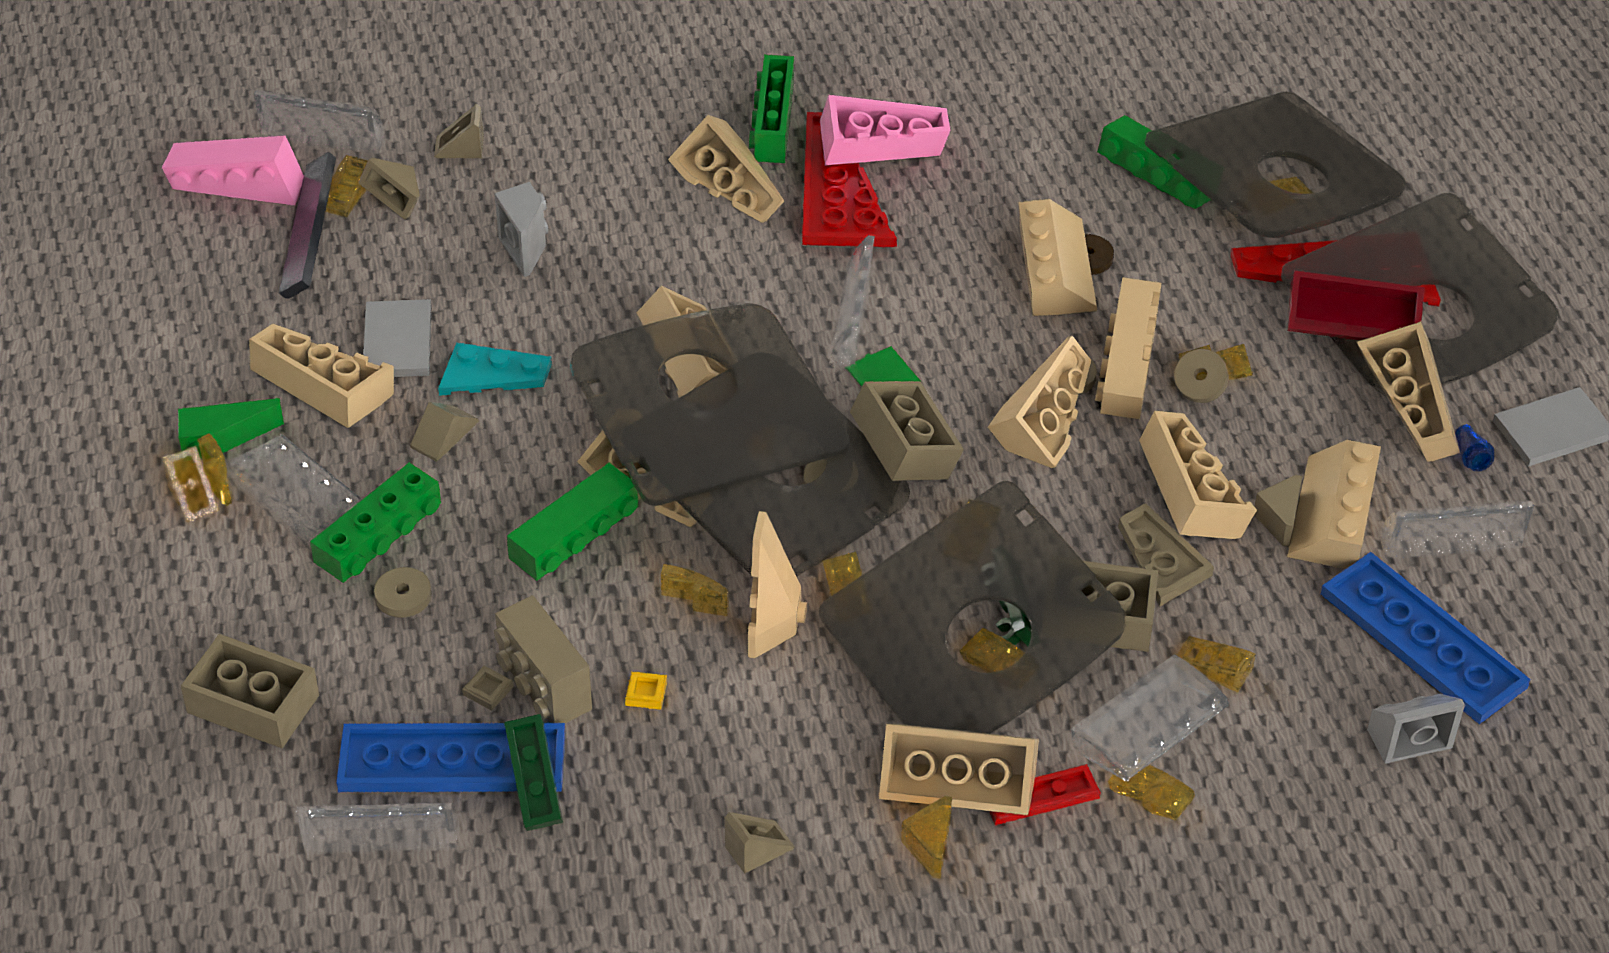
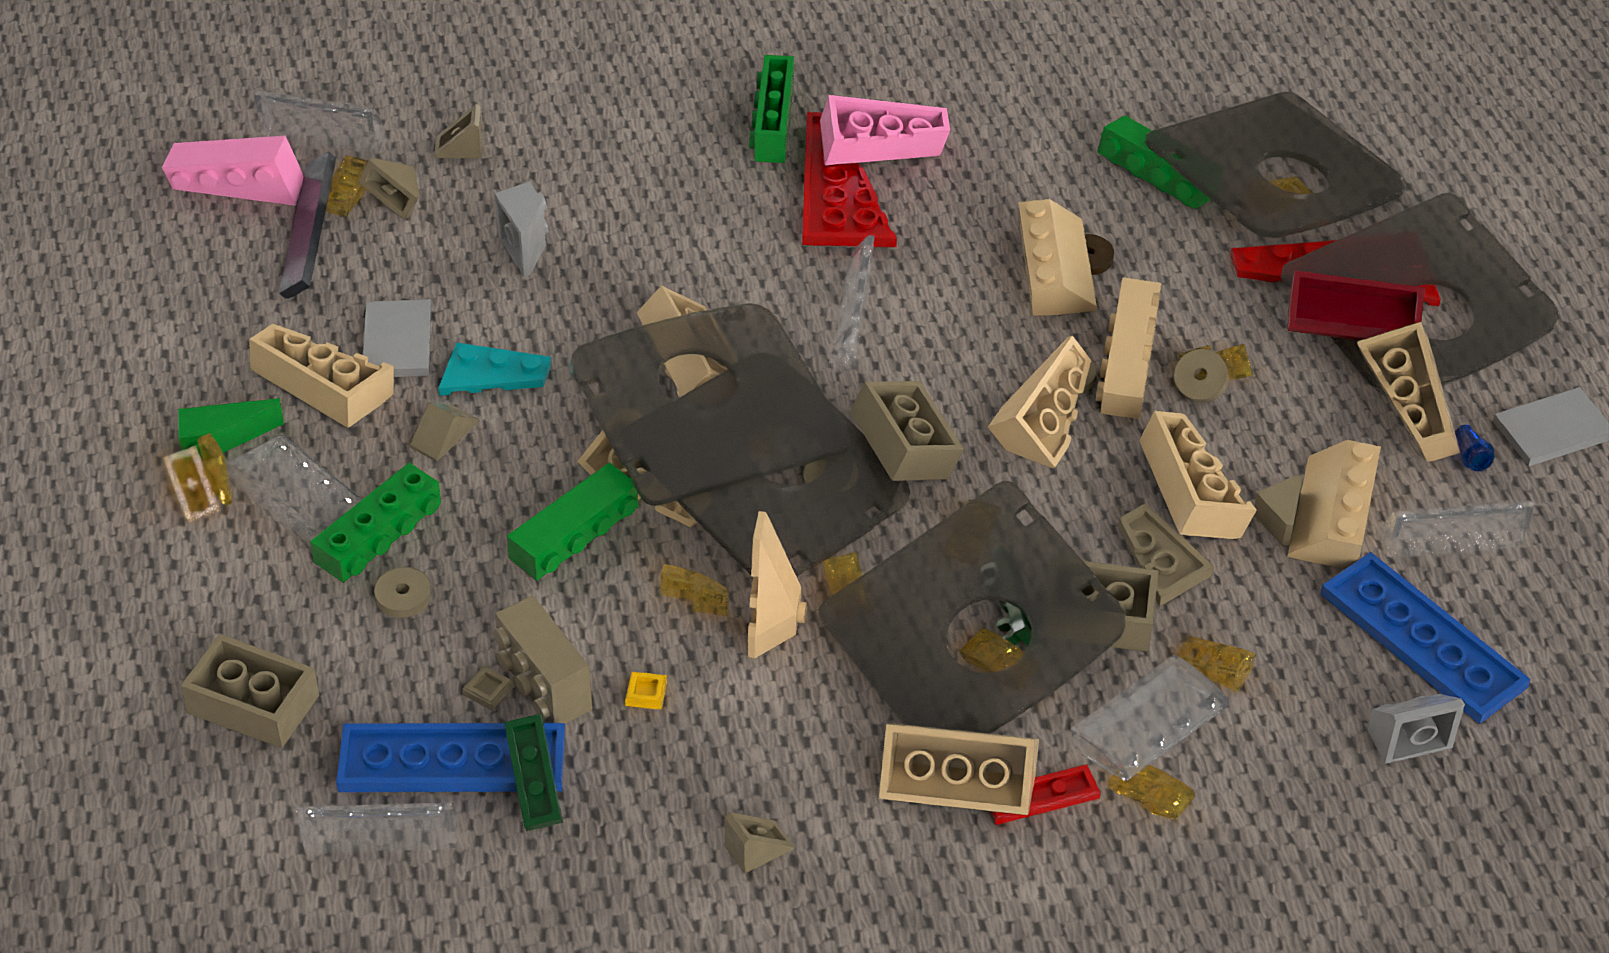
(727, 167): tan wedge -> none
(881, 367): green piece -> none
(927, 835): clear yellow slope -> none

